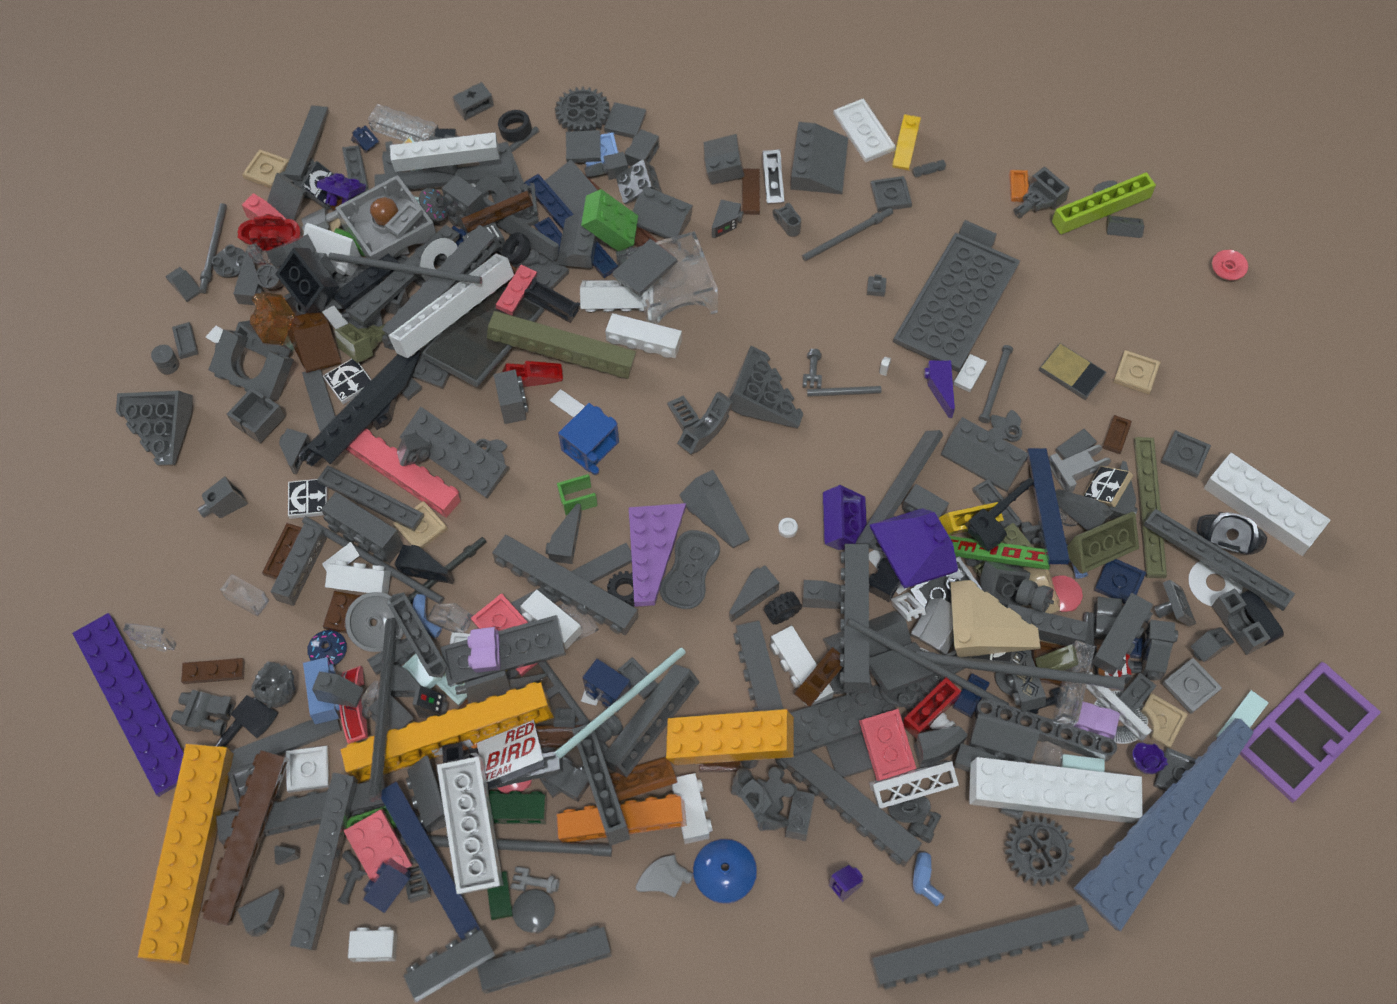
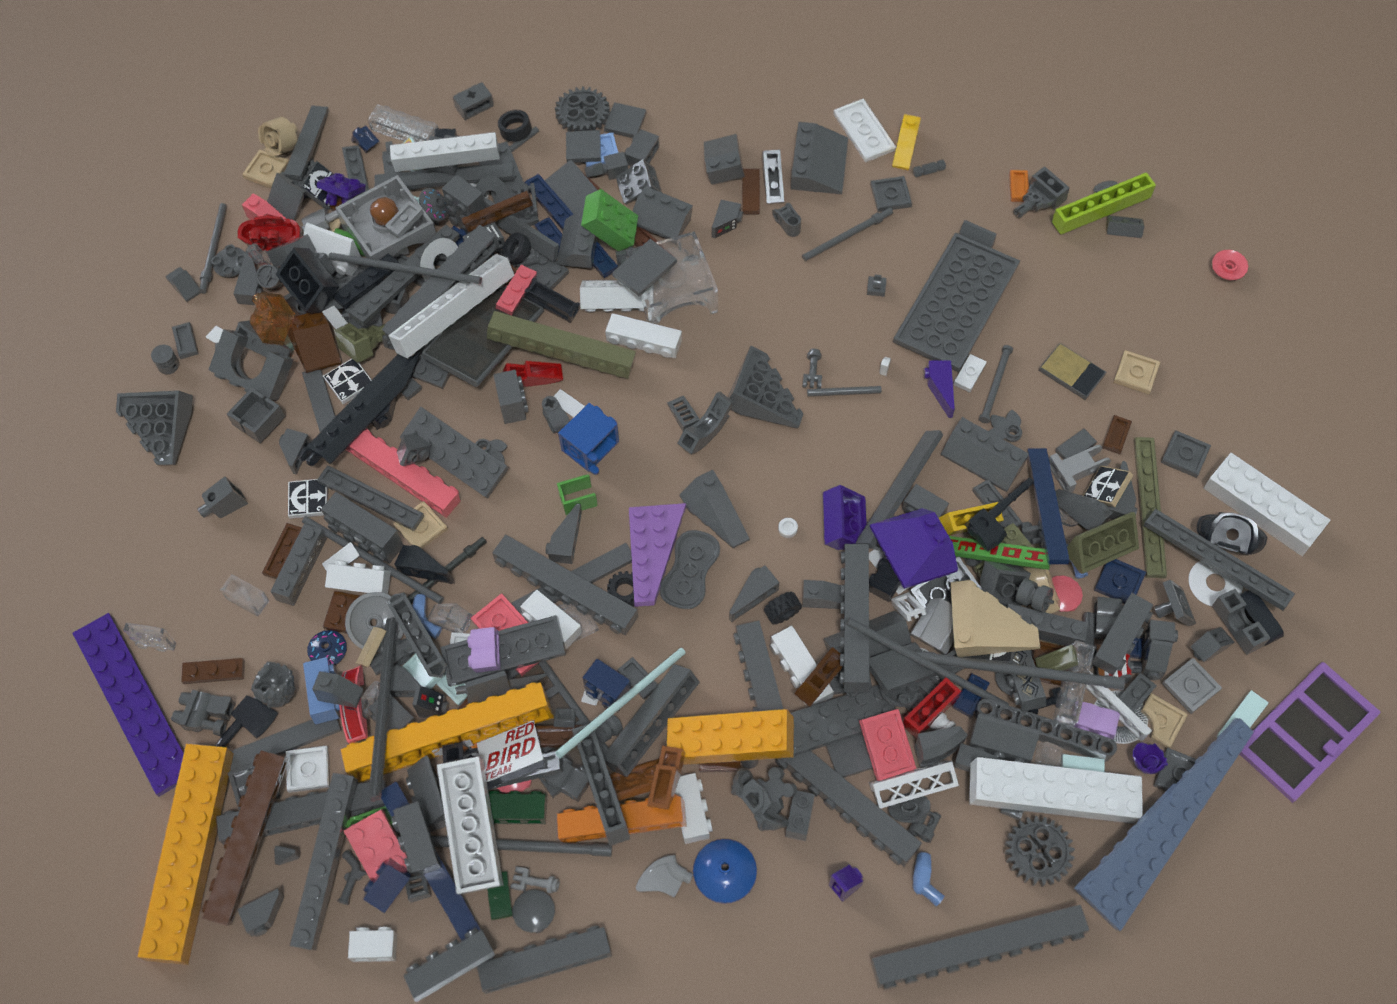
(278, 136): none -> tan brick
(371, 647): none -> tan tile
(415, 839): none -> dark grey brick
(554, 414): none -> dark grey piece
(666, 777): none -> dark orange slope

